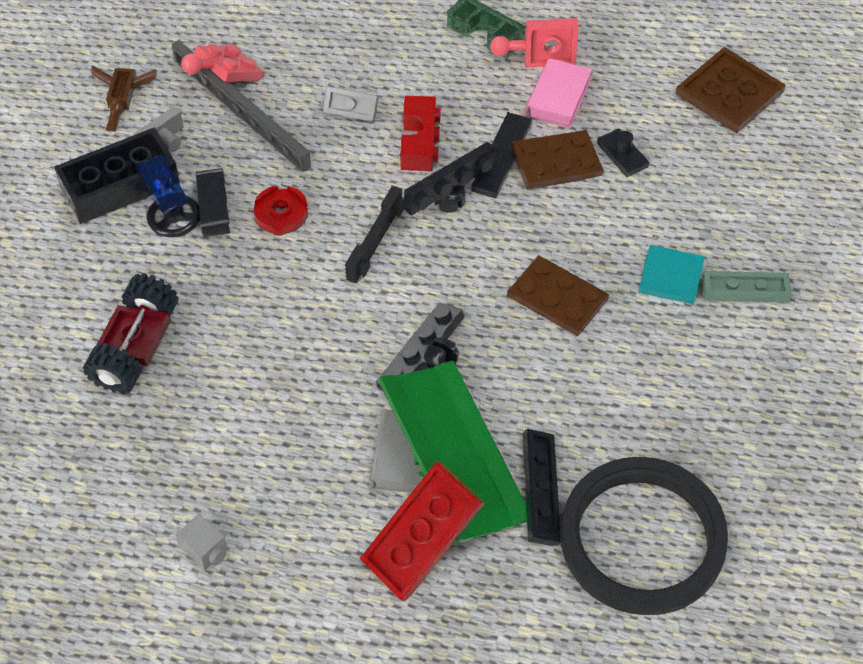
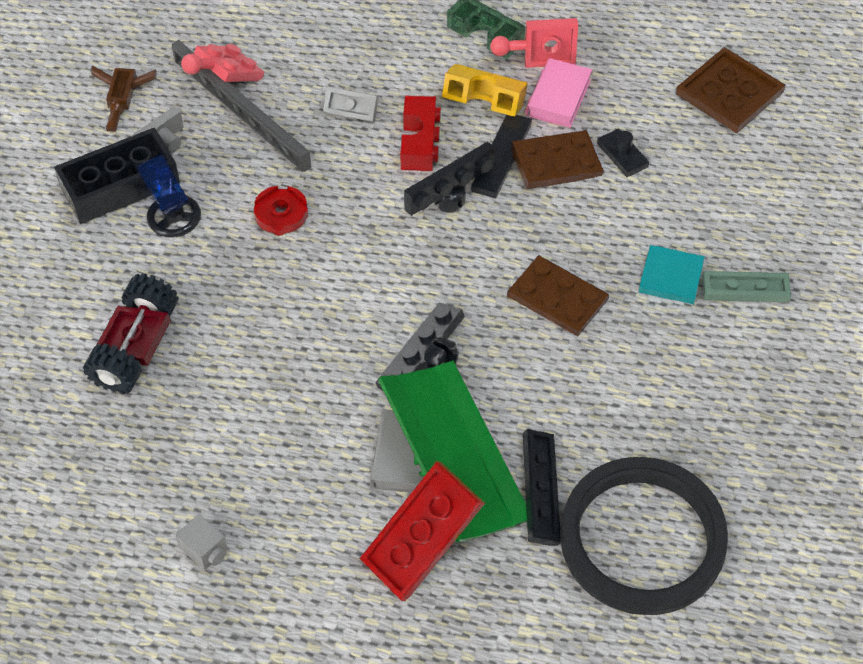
(212, 202): black beam -> none
(359, 260): black container -> none
(502, 92): none -> yellow arch

